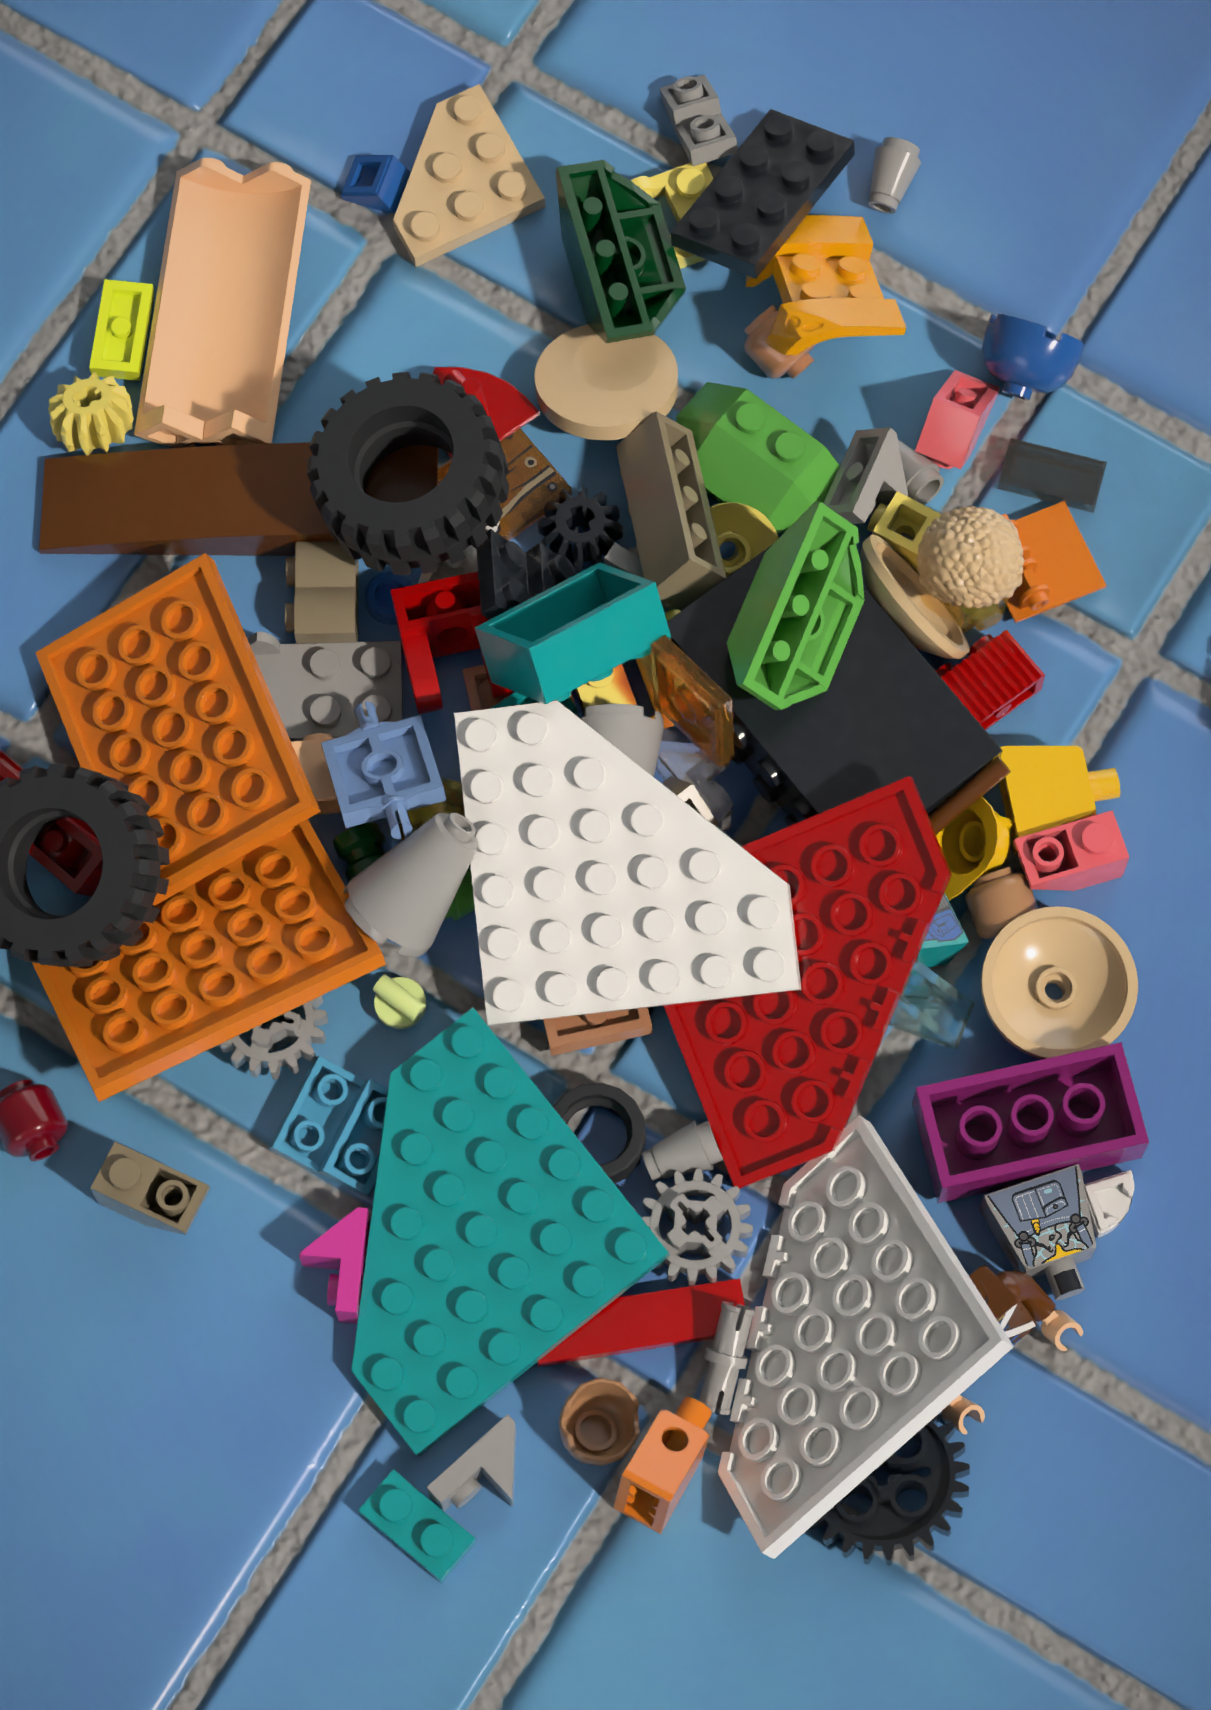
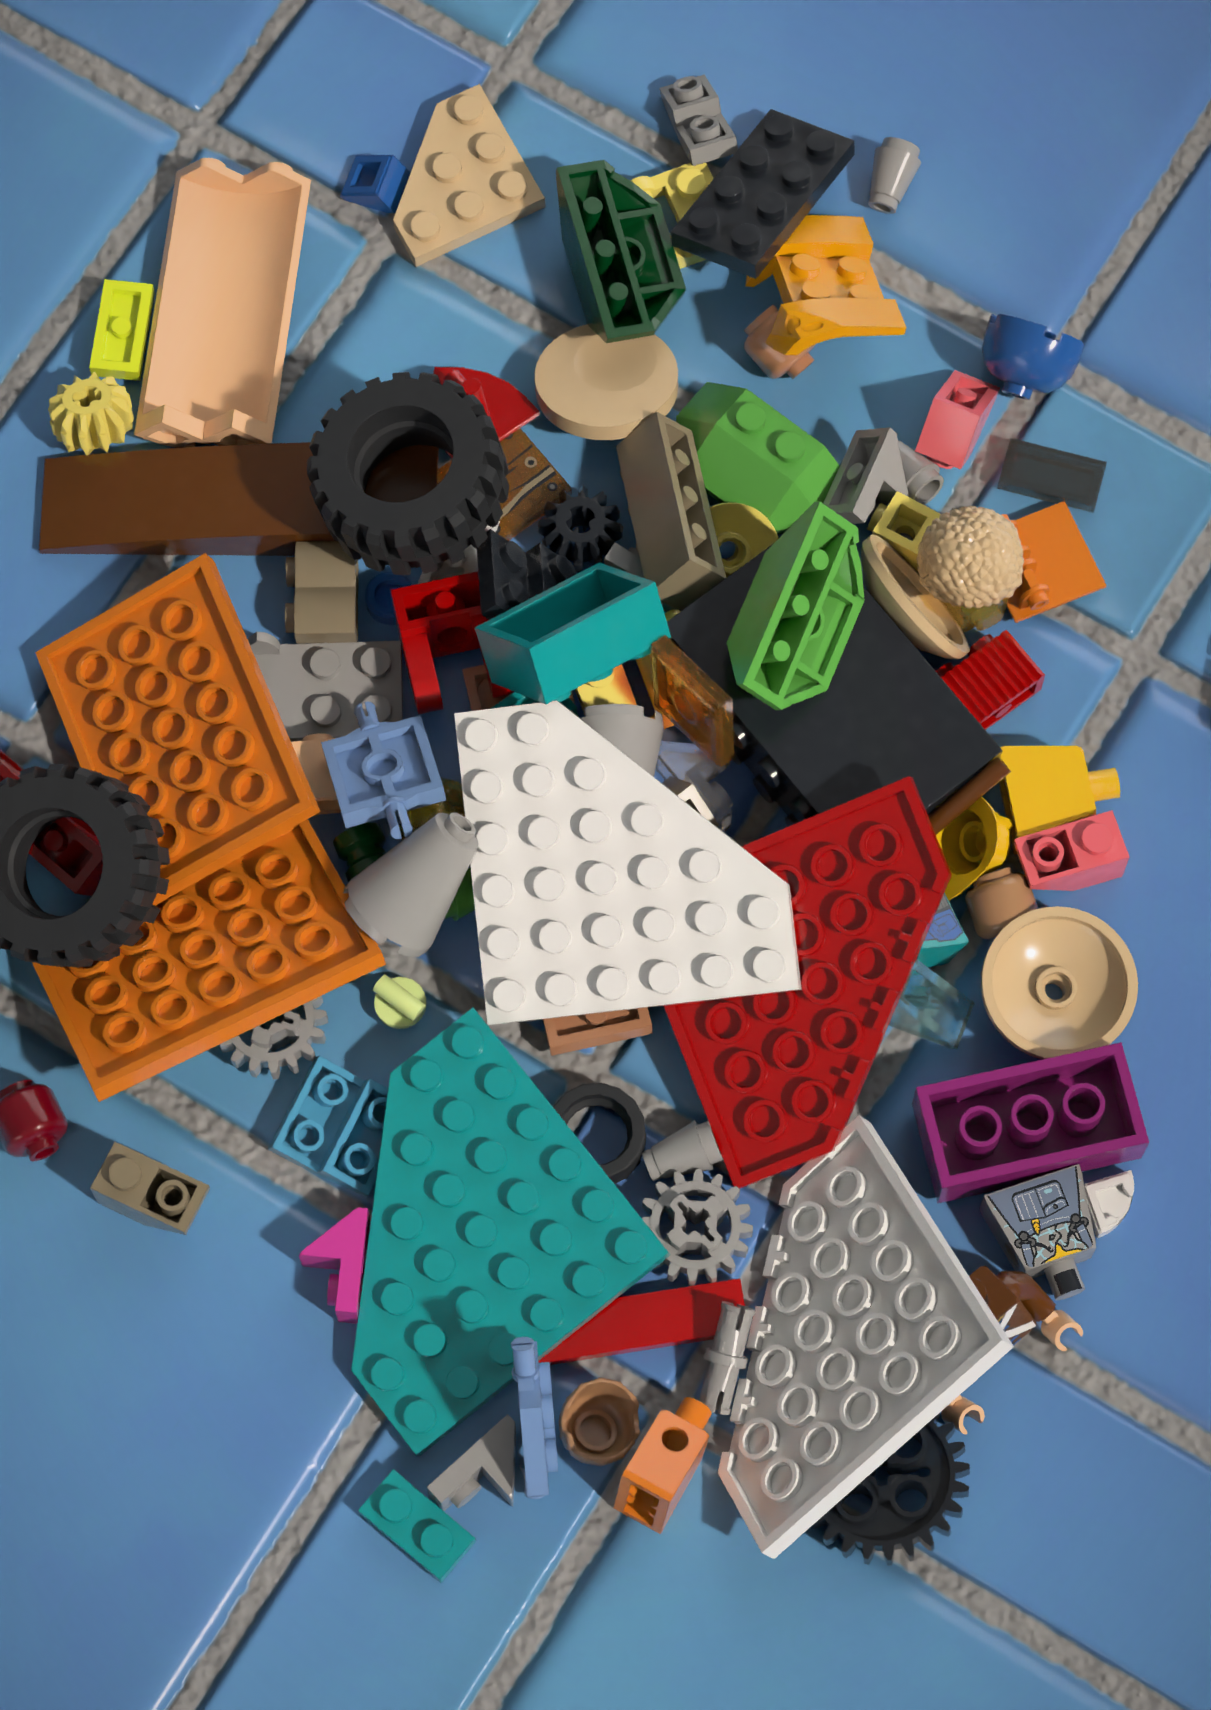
(535, 1417): none -> medium blue plate

